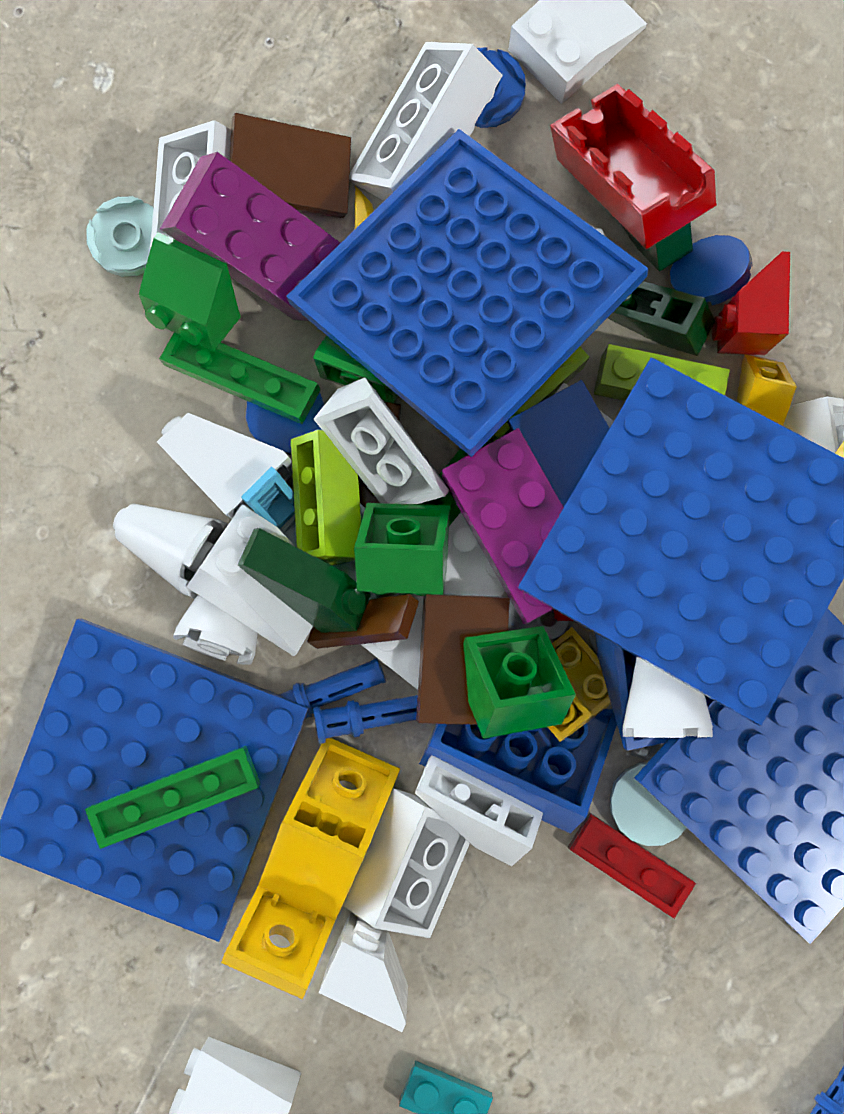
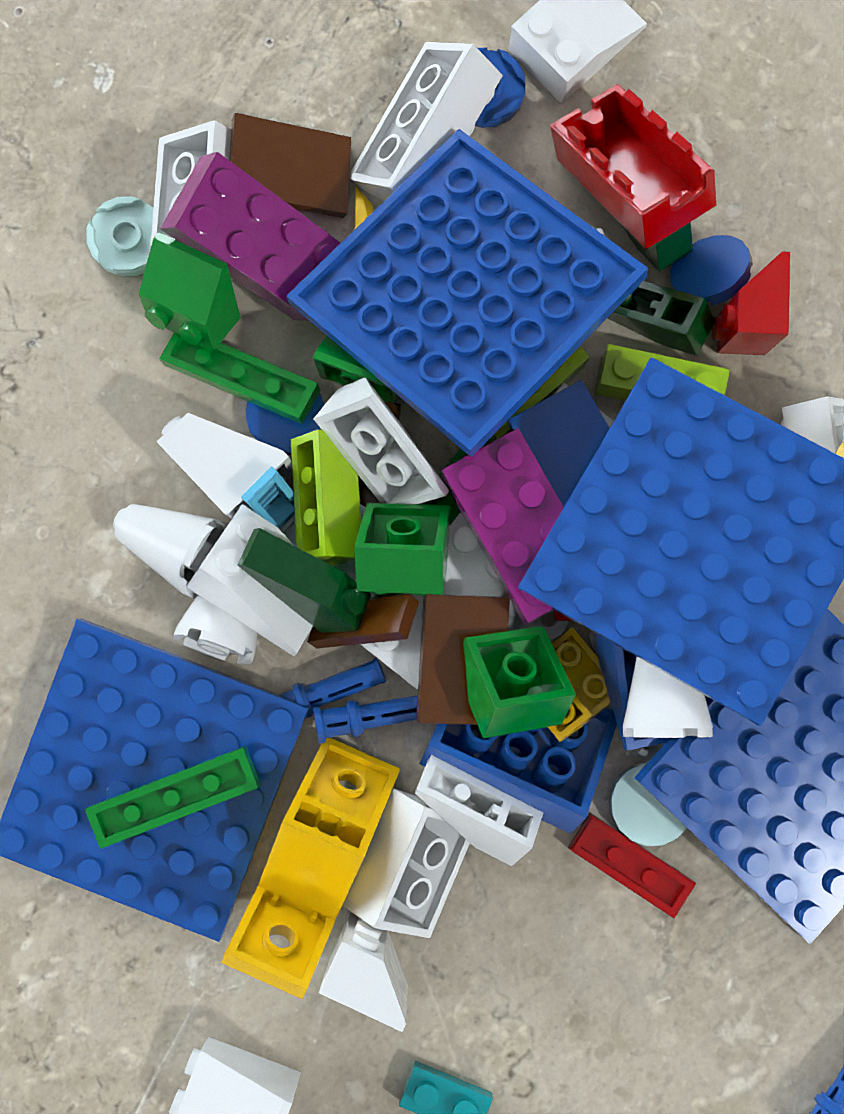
(766, 387): yellow slope -> none

